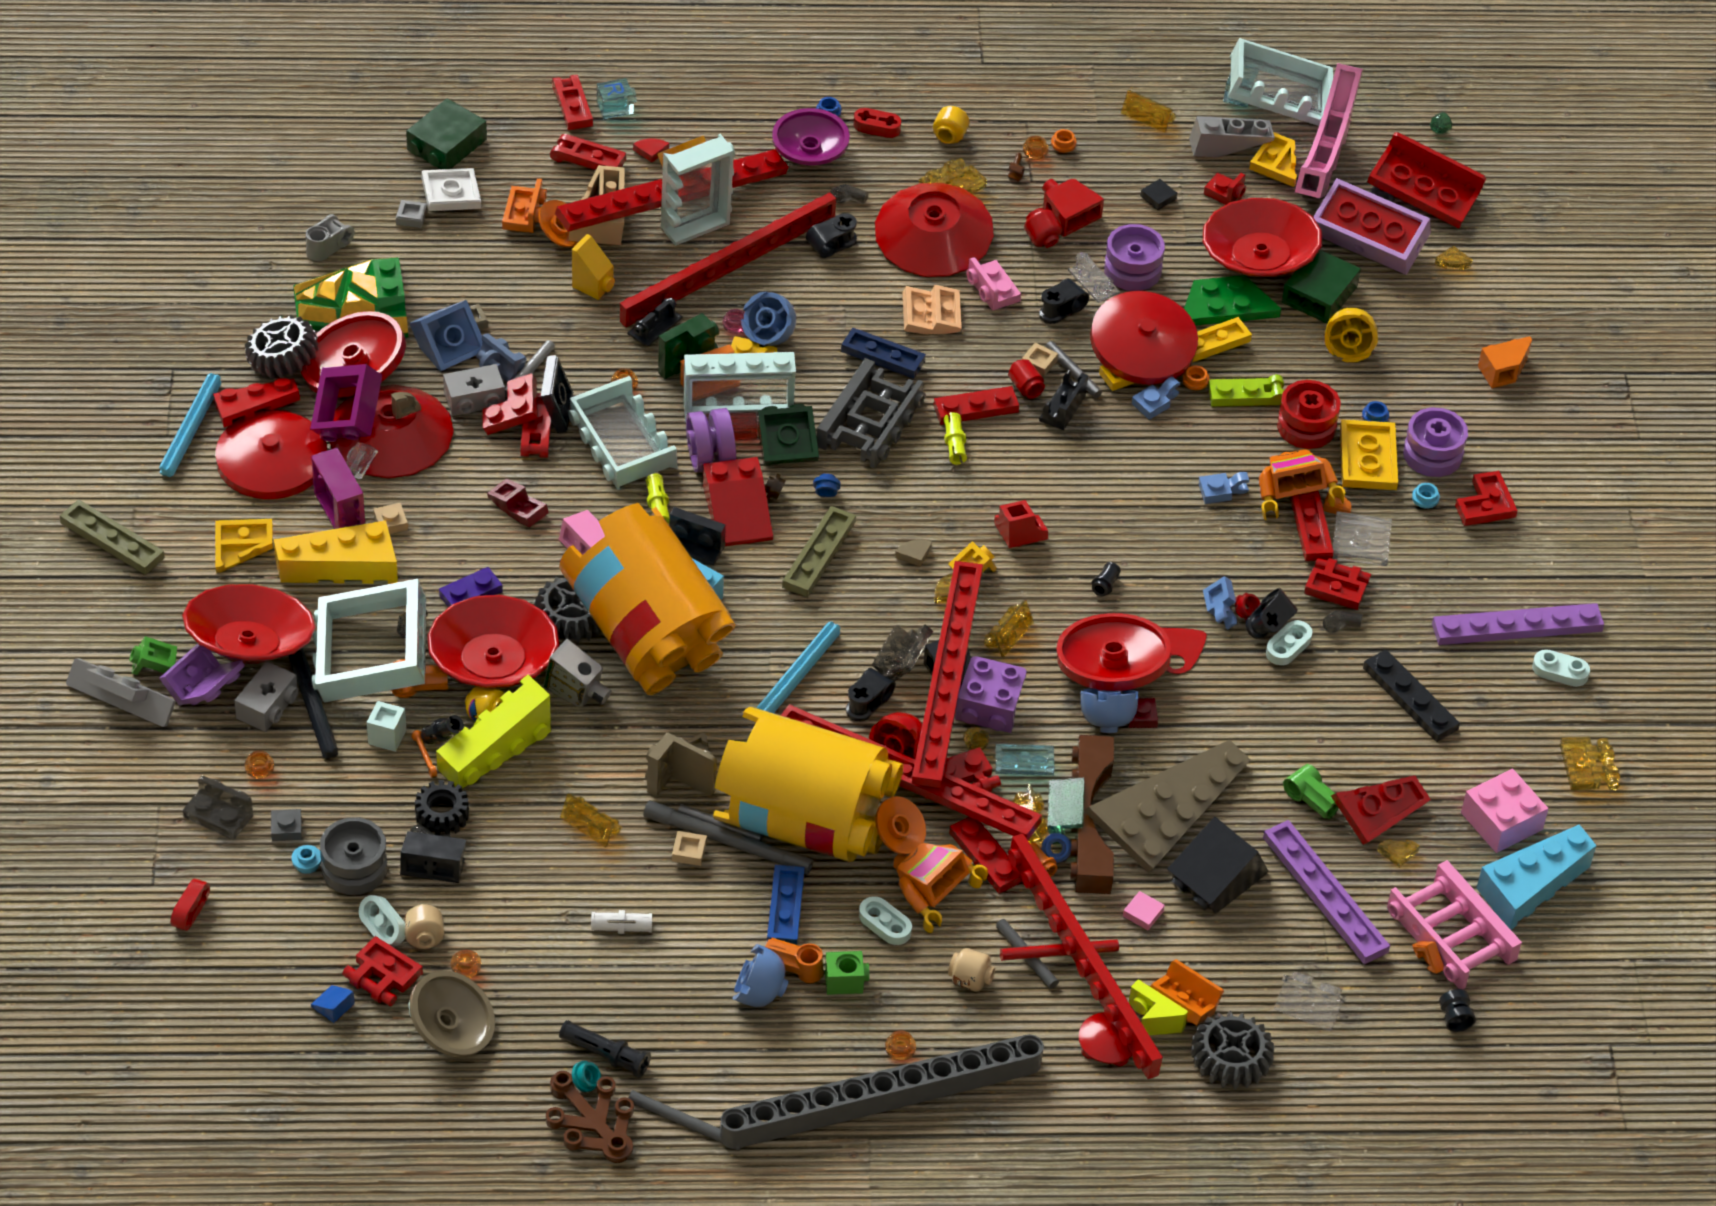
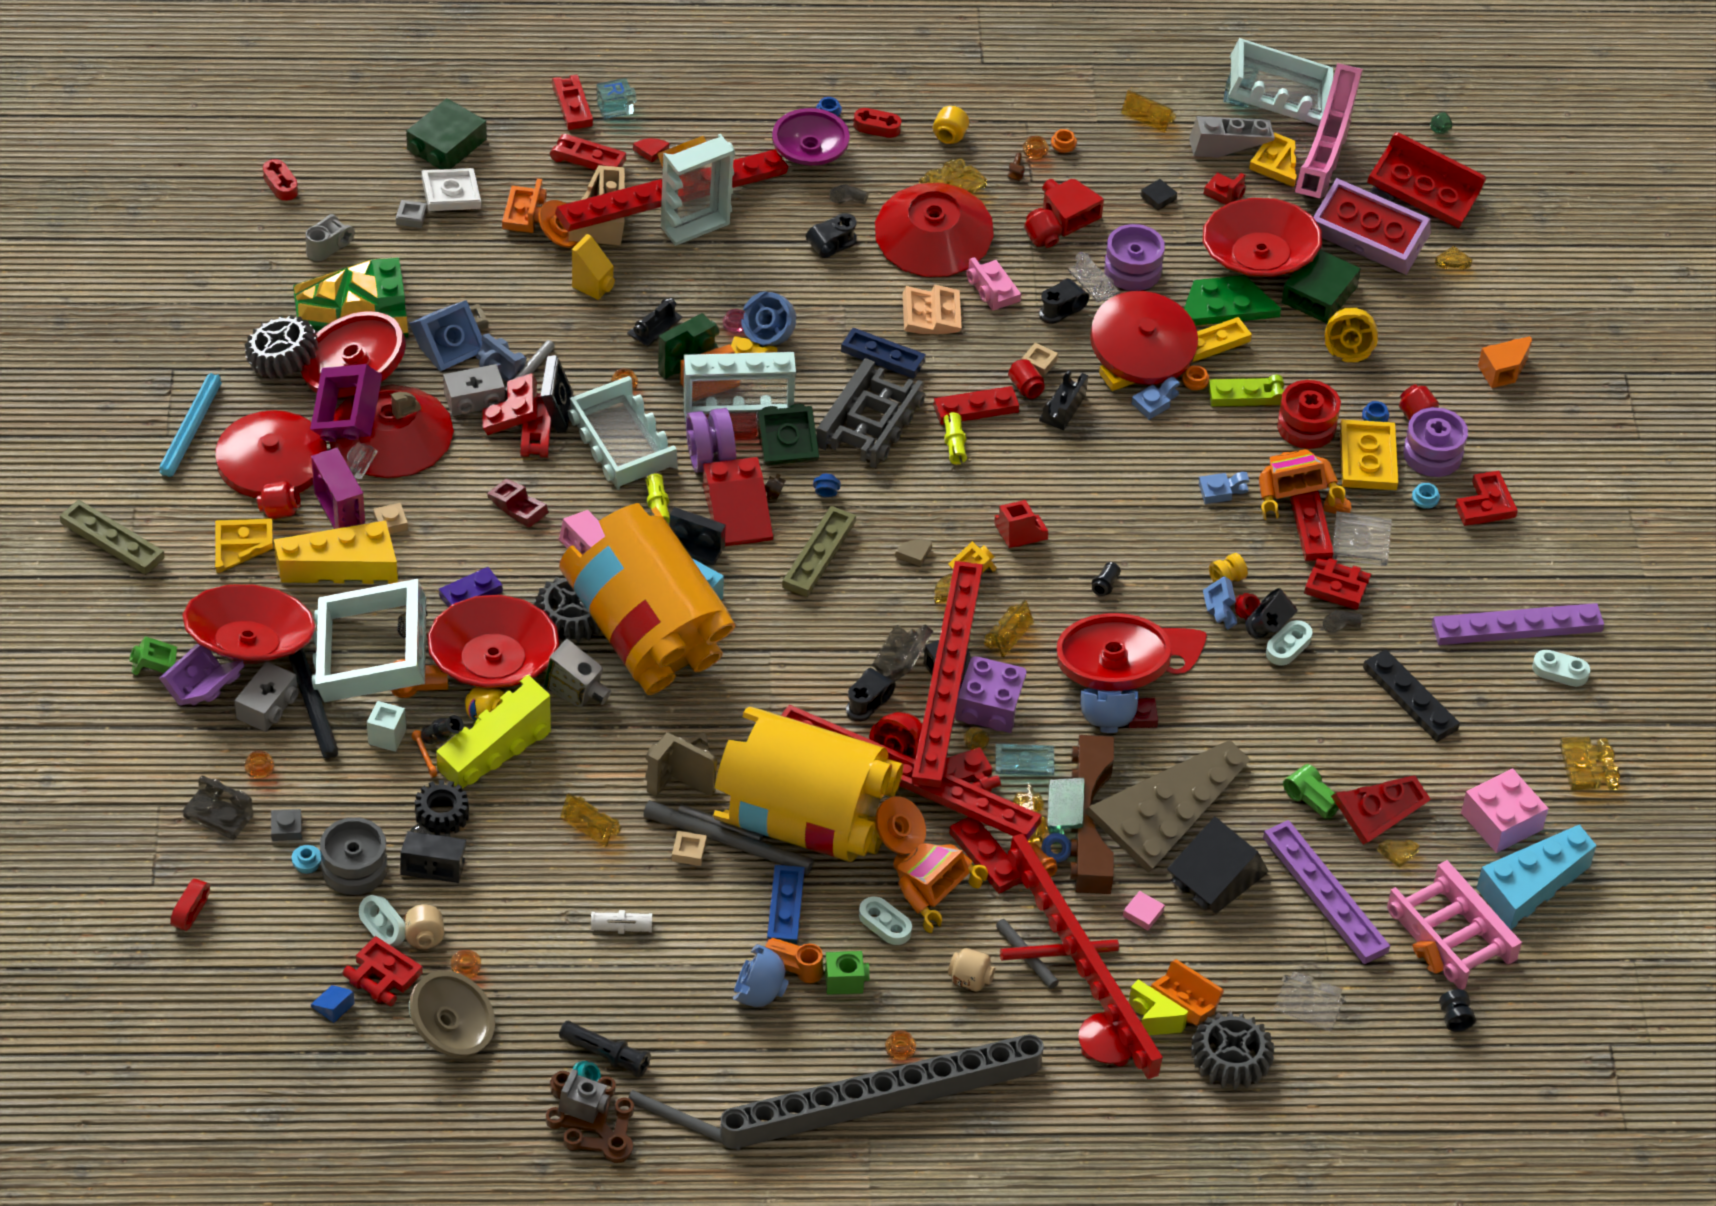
(120, 691): light grey bracket -> none
(246, 401): red wing -> none
(276, 181): none -> red beam
(279, 500): none -> red head
(583, 1097): none -> flat silver brick
(728, 259): red plate -> none
(800, 668): medium azure axle -> none
(1068, 364): flat silver bar -> none
(1232, 567): none -> yellow wheel
(1415, 399): none -> red head

